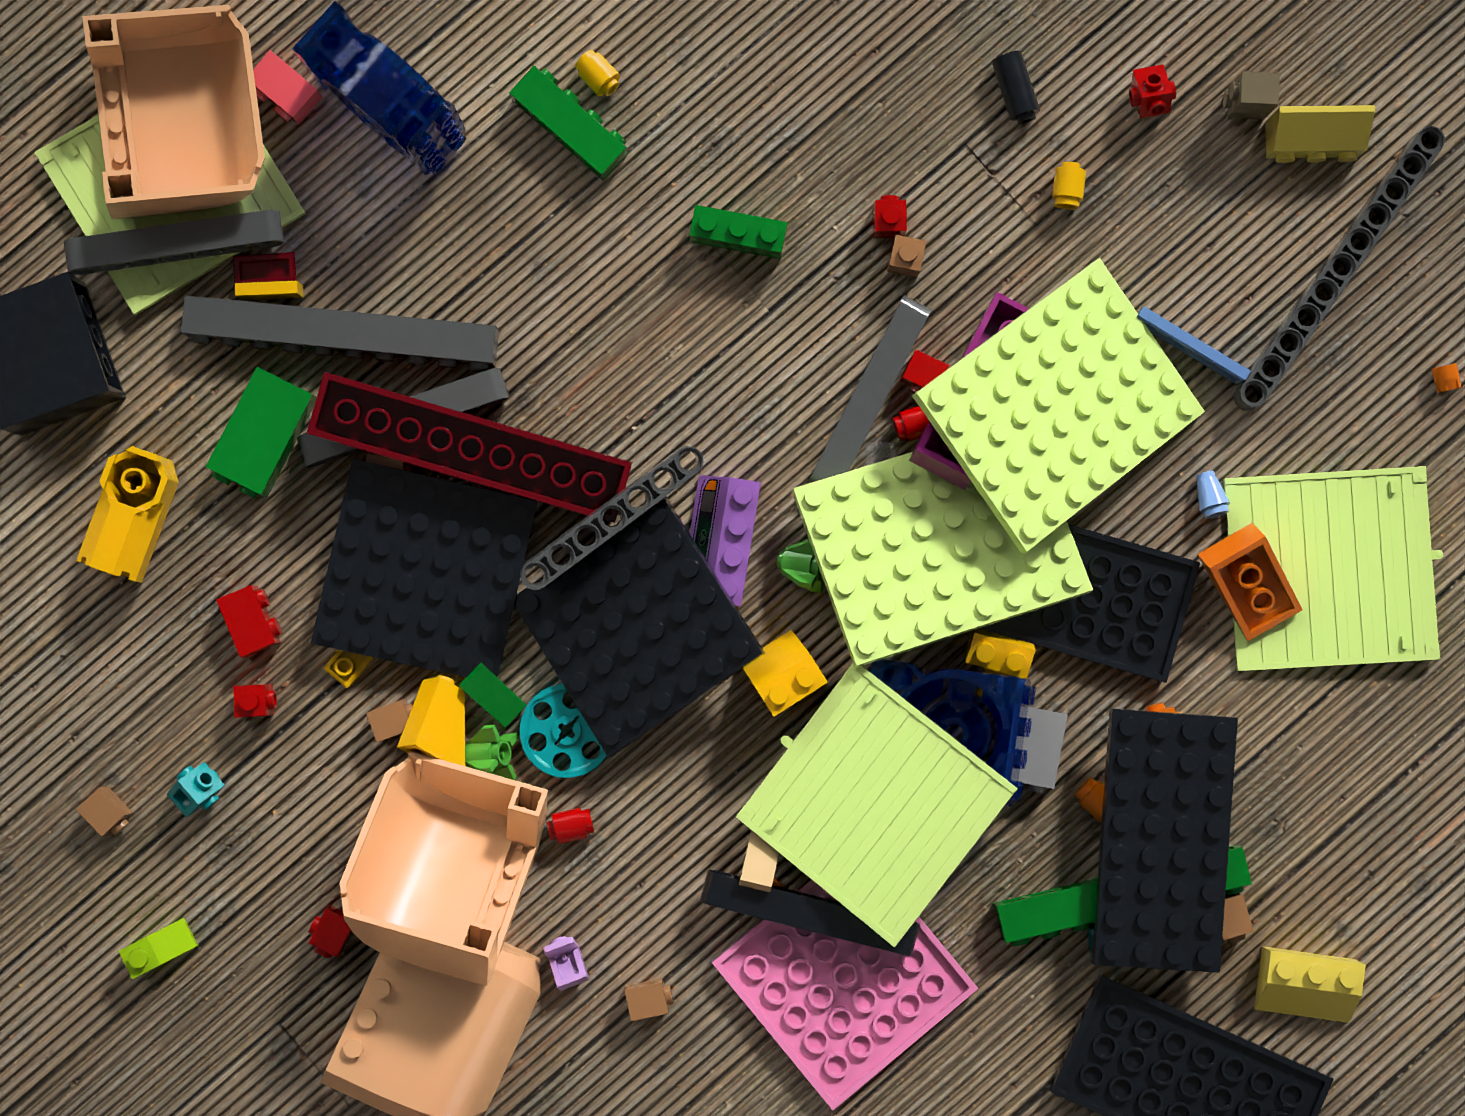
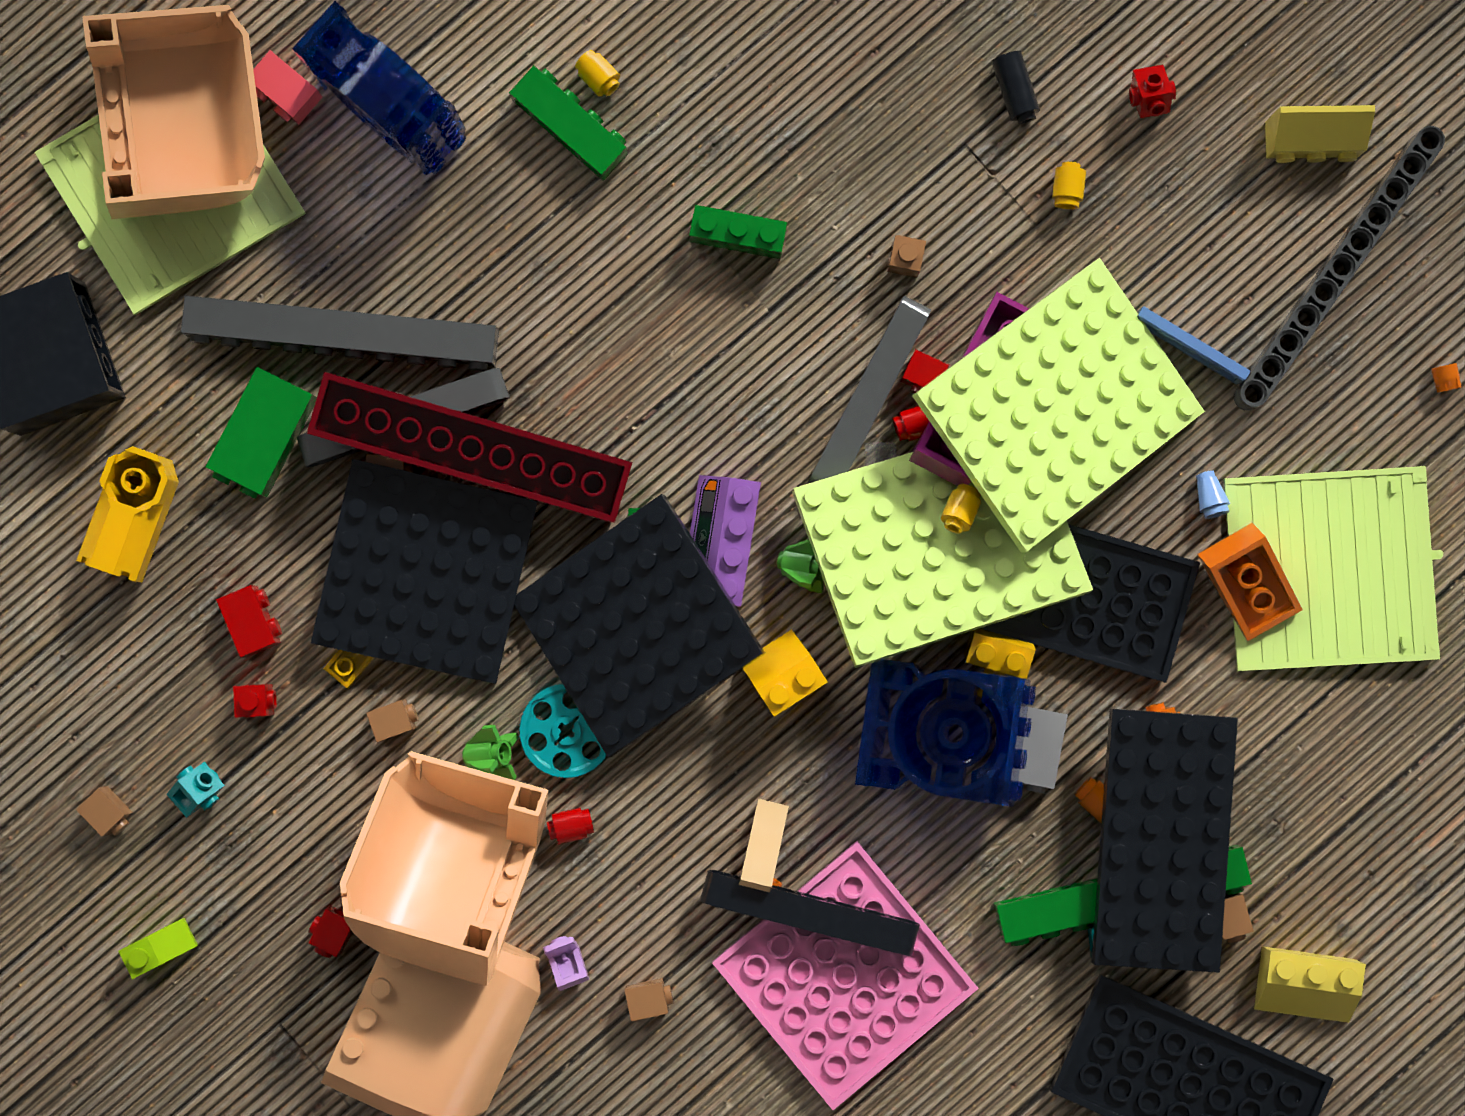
(173, 242): dark grey beam -> none
(264, 267): dark red tile -> none
(269, 290): yellow tile -> none
(437, 721): yellow slope -> none
(492, 694): green tile -> none
(627, 515): dark grey beam -> none
(876, 803): yellowish green door -> none
(889, 217): red brick -> none
(961, 508): none -> yellow brick
(1252, 95): dark tan brick -> none

